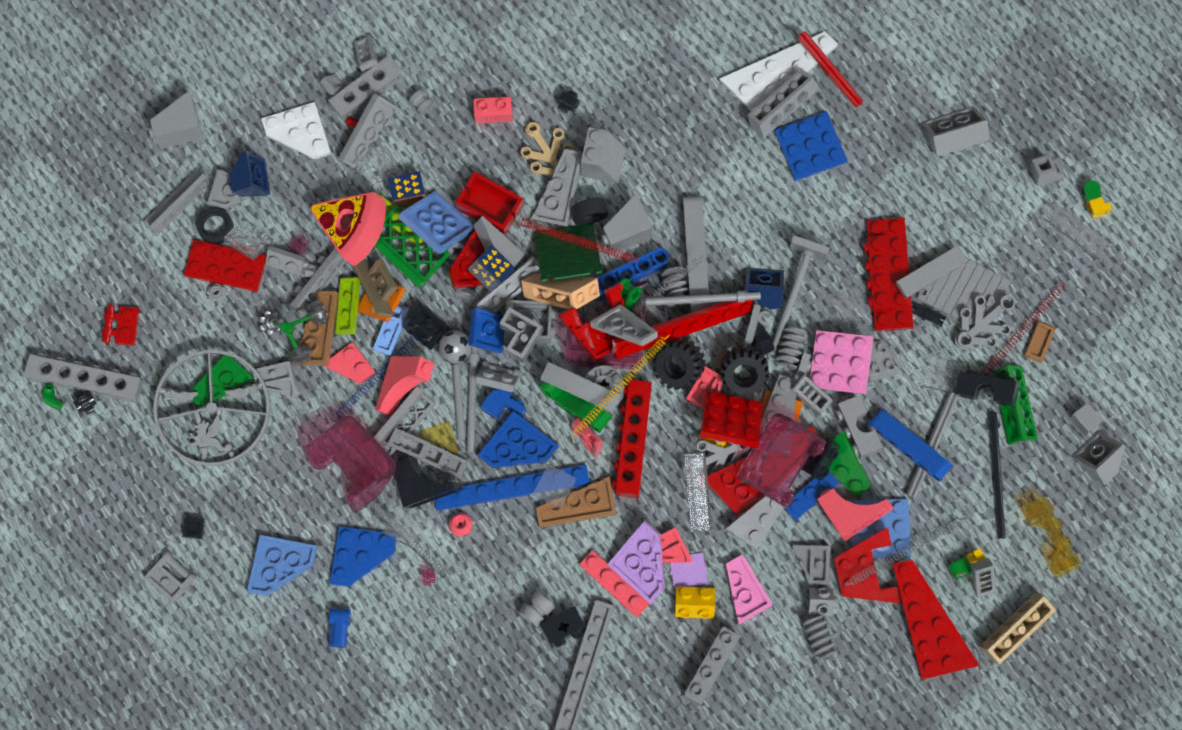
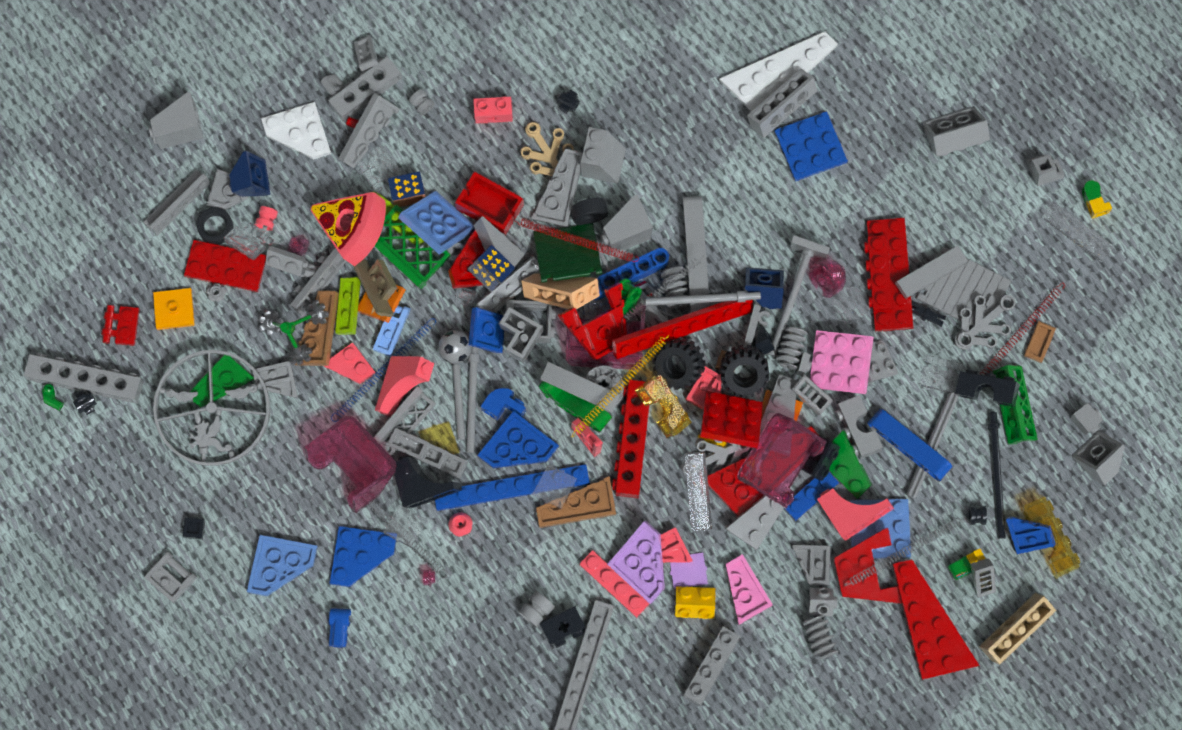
(174, 309): none -> light orange plate
(266, 217): none -> coral wheel
(424, 326): black bracket -> none
(498, 377): light grey plate -> none
(625, 325): light grey wing -> none
(674, 416): none -> clear yellow arch
(827, 273): none -> clear pink cylinder
(830, 69): red axle -> none
(977, 515): none -> black wheel
(1029, 535): none -> blue wing

